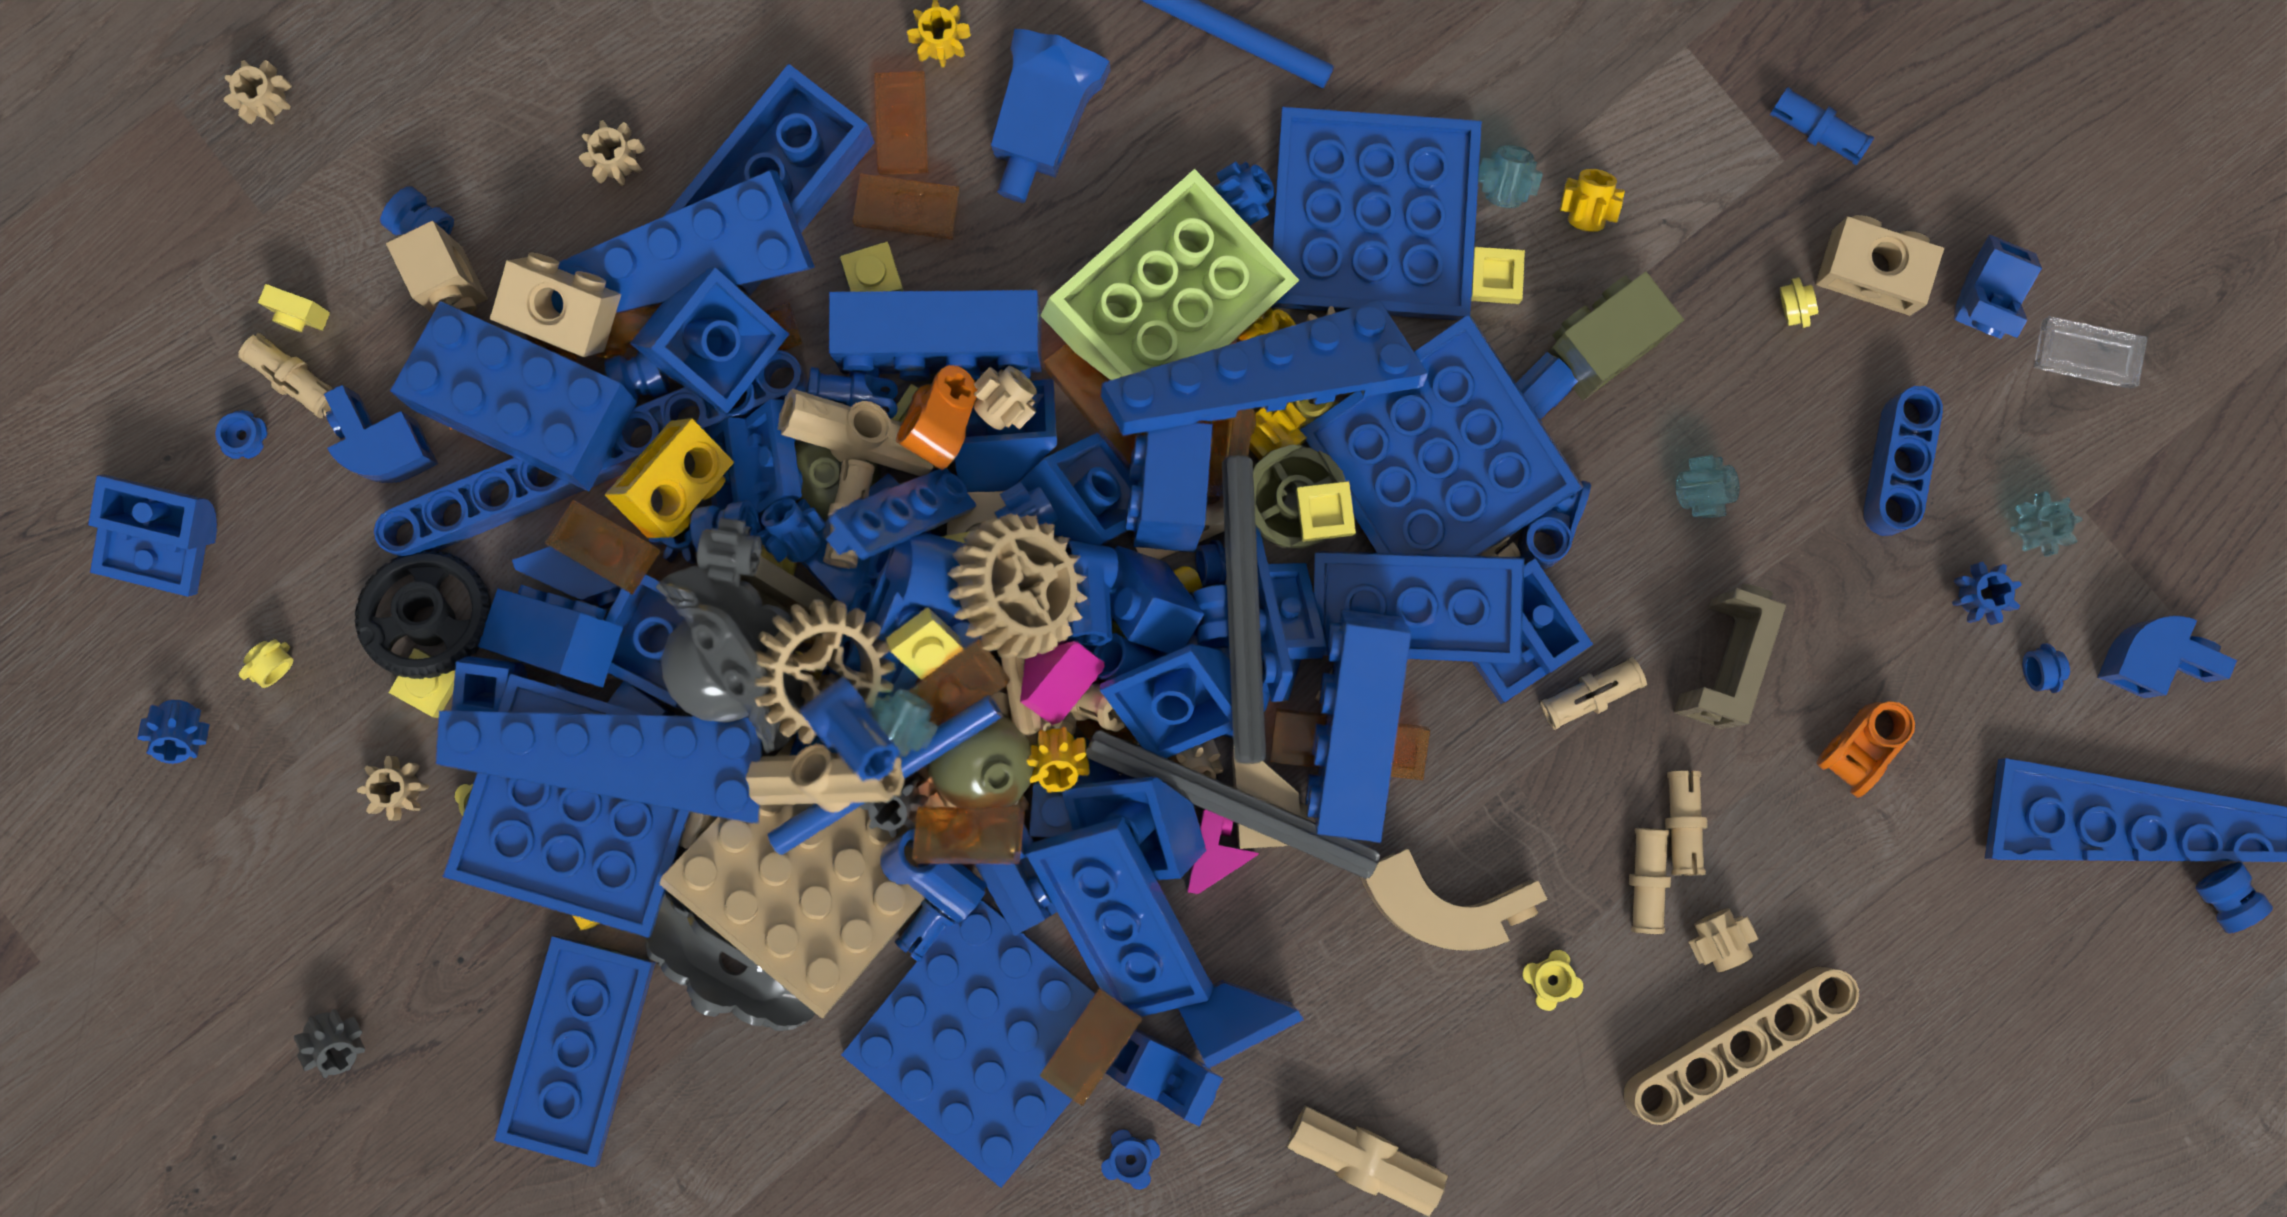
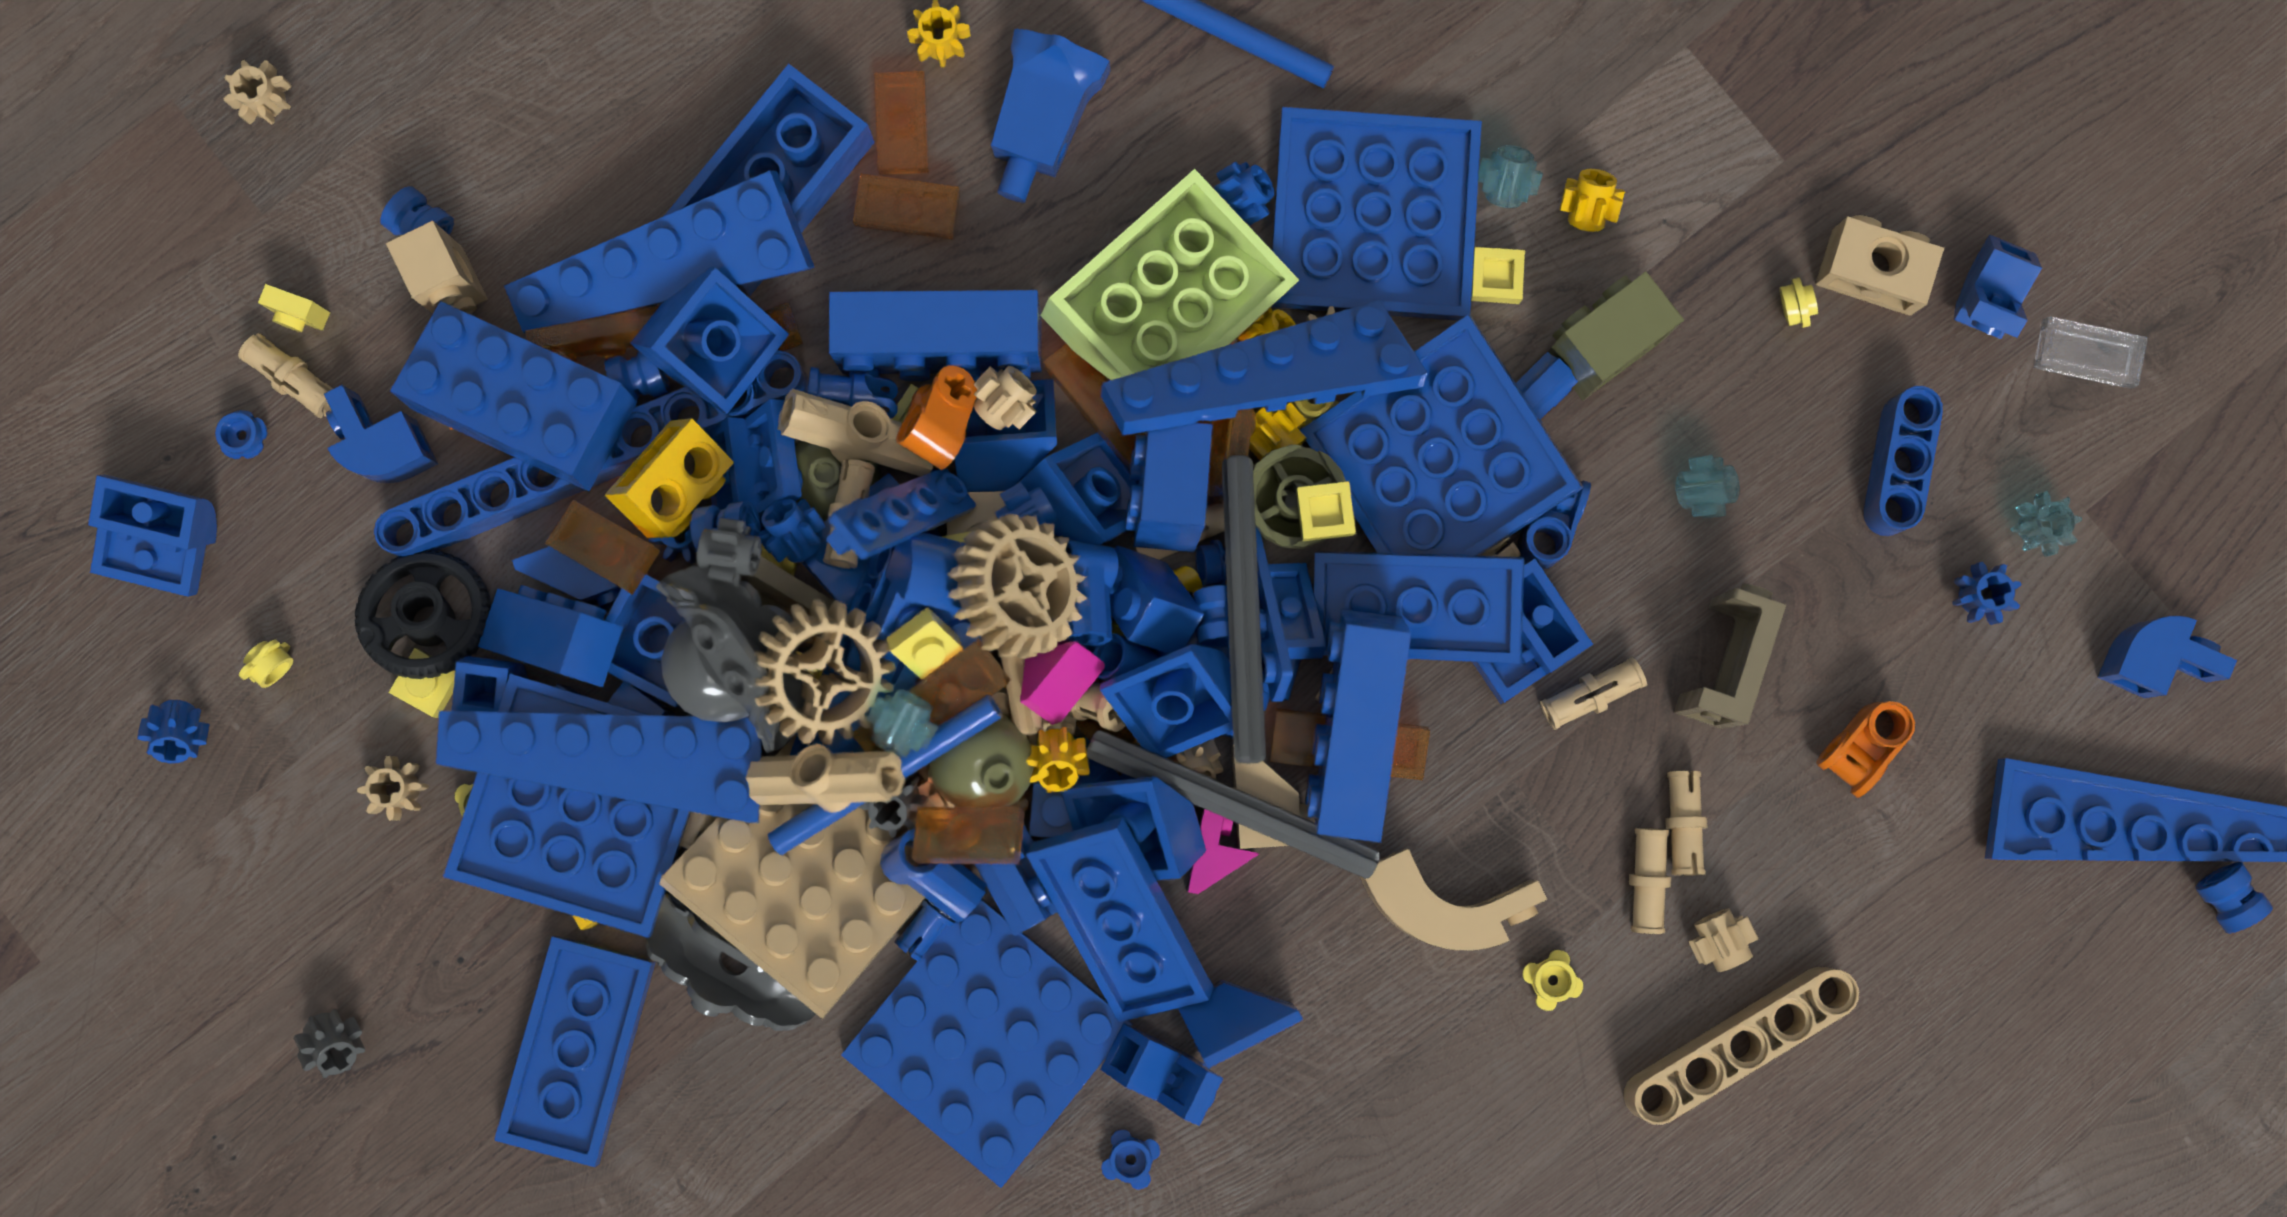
(526, 304): tan brick -> none
(598, 152): tan gear -> none
(846, 723): blue piece -> none
(871, 269): light yellow plate -> none
(1091, 1046): clear orange plate -> none
(1367, 1161): tan piece -> none
(1822, 126): blue pin -> none
(2046, 668): blue plate -> none

